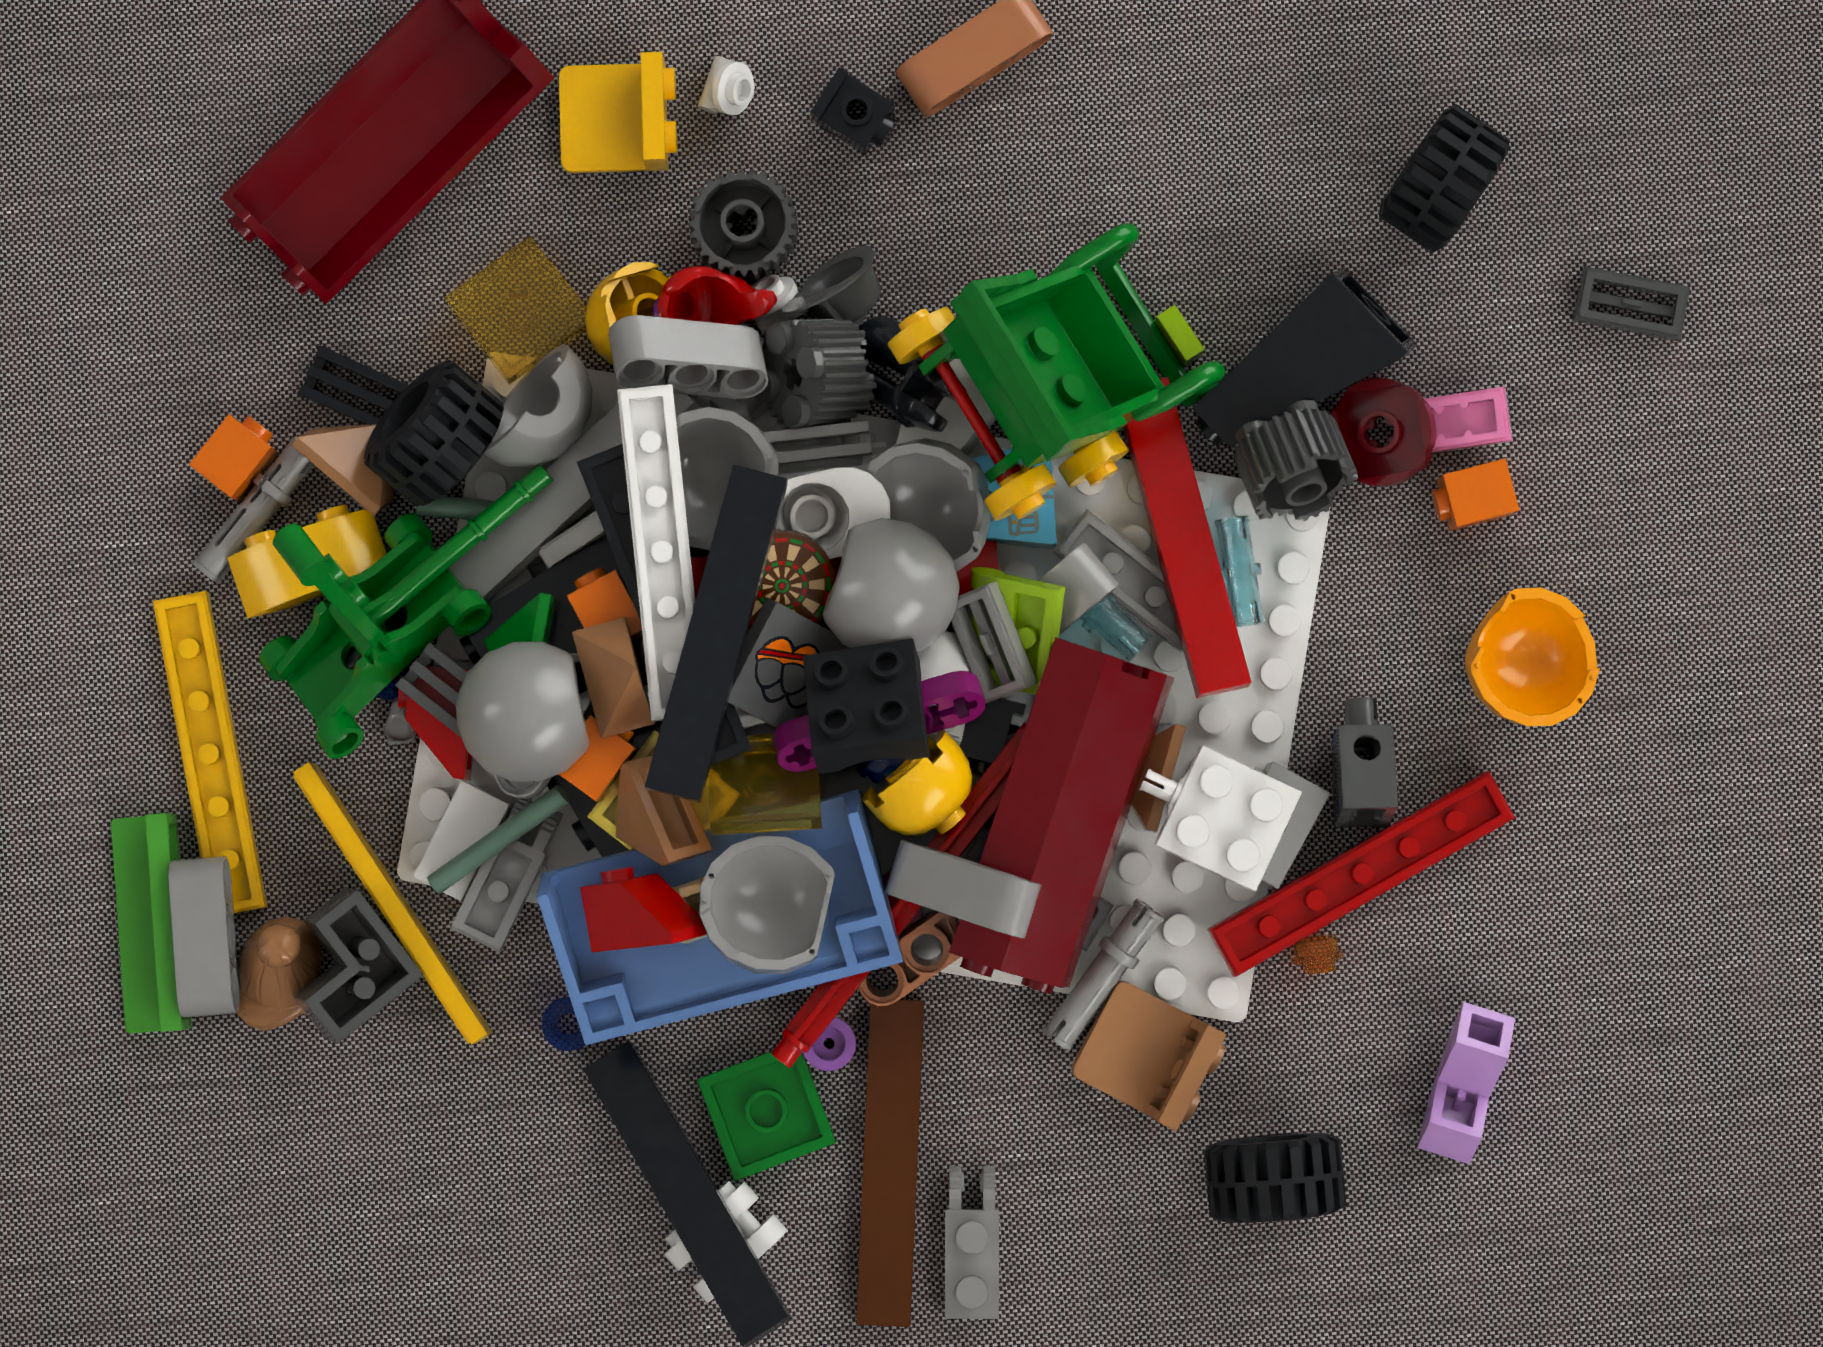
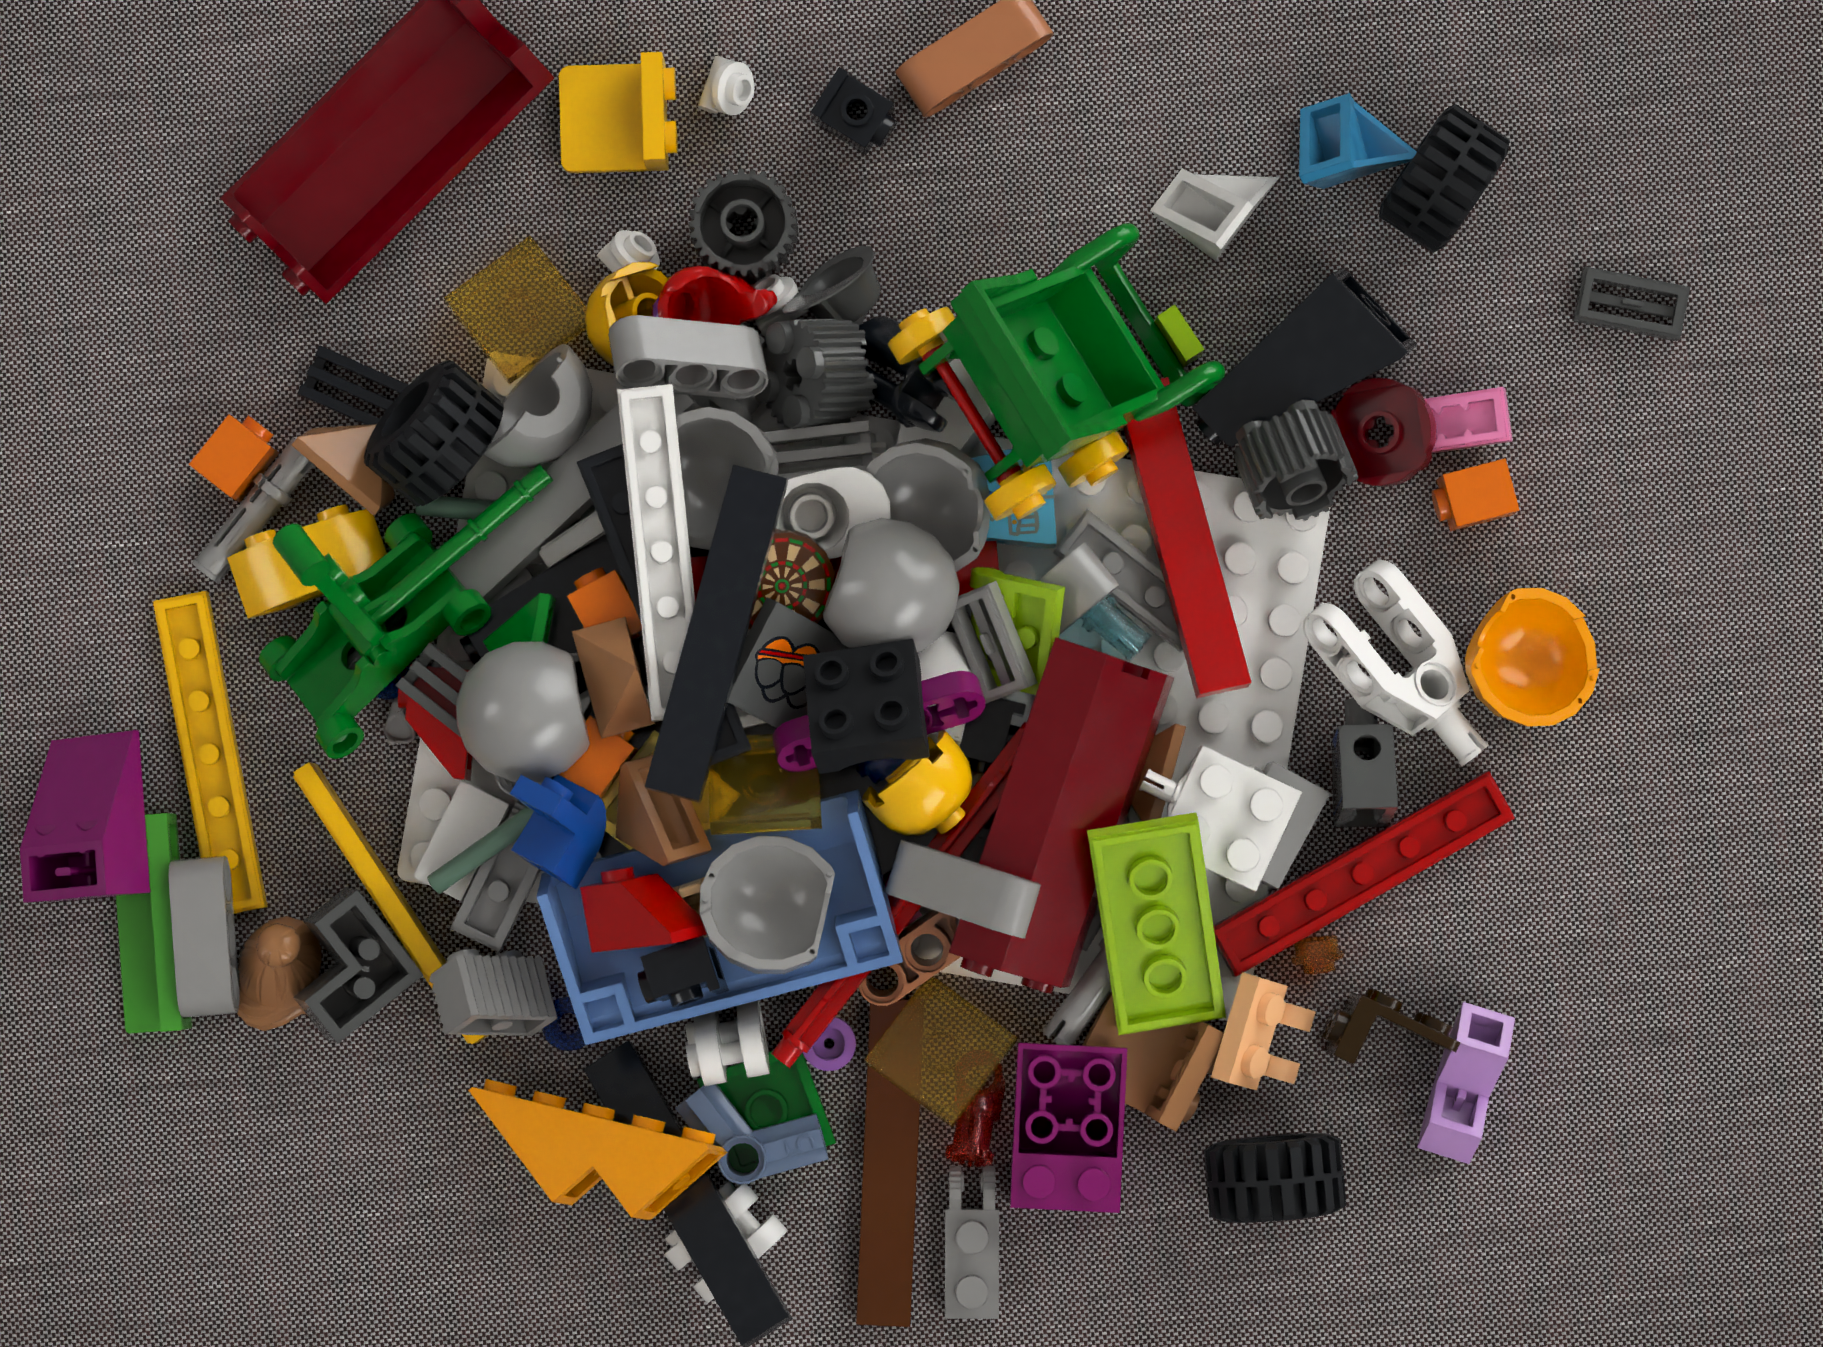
(87, 822): none -> magenta slope
(493, 994): none -> light grey brick
(562, 830): none -> blue brick
(576, 1150): none -> light orange slope
(628, 248): none -> white plate
(681, 972): none -> black brick
(726, 1043): none -> white brick
(778, 1146): none -> sand blue piece
(940, 1050): none -> clear yellow tile
(976, 1124): none -> clear red connector
(1068, 1127): none -> magenta slope
(1157, 923): none -> lime tile
(1210, 207): none -> white slope
(1240, 570): clear light blue pin -> none
(1249, 1033): none -> light nougat plate
(1345, 143): none -> dark azure slope
(1349, 1027): none -> dark brown bracket
(1423, 696): none -> white piece

